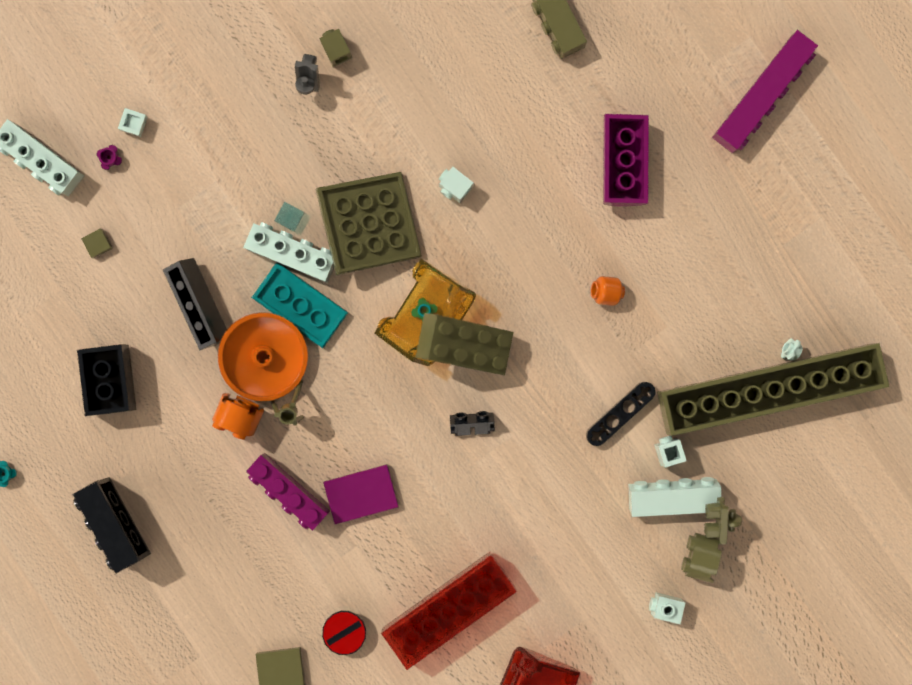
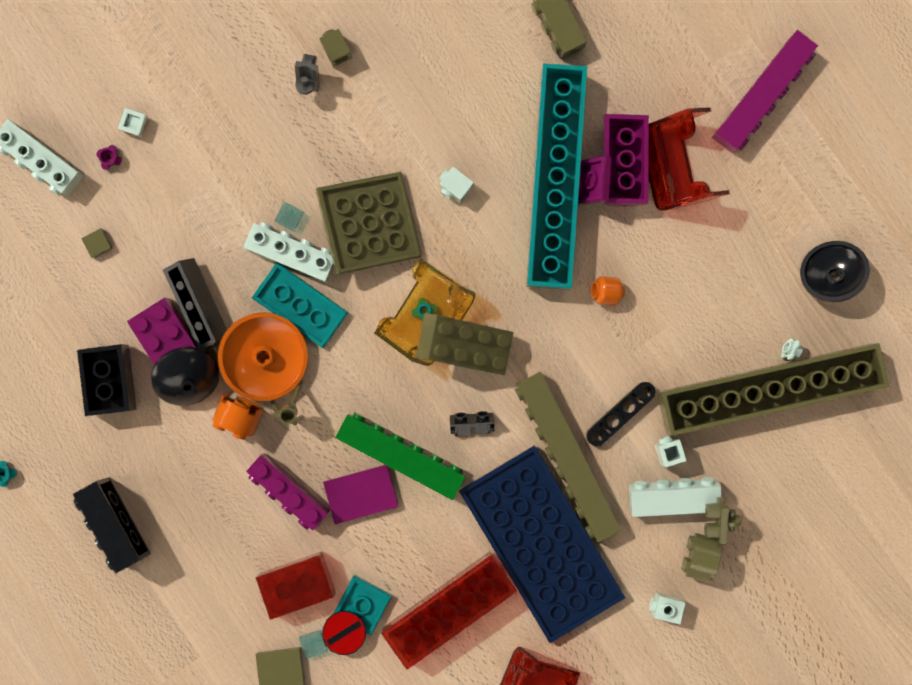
(161, 329): none -> magenta brick
(184, 367): none -> black dish
(295, 585): none -> clear red brick
(313, 644): none -> clear light blue tile
(365, 600): none -> teal tile
(400, 456): none -> green brick
(542, 544): none -> dark blue plate
(556, 176): none -> teal brick
(568, 456): none -> olive brick
(594, 180): none -> magenta tile
(669, 163): none -> clear red windscreen
(832, 260): none -> black dish

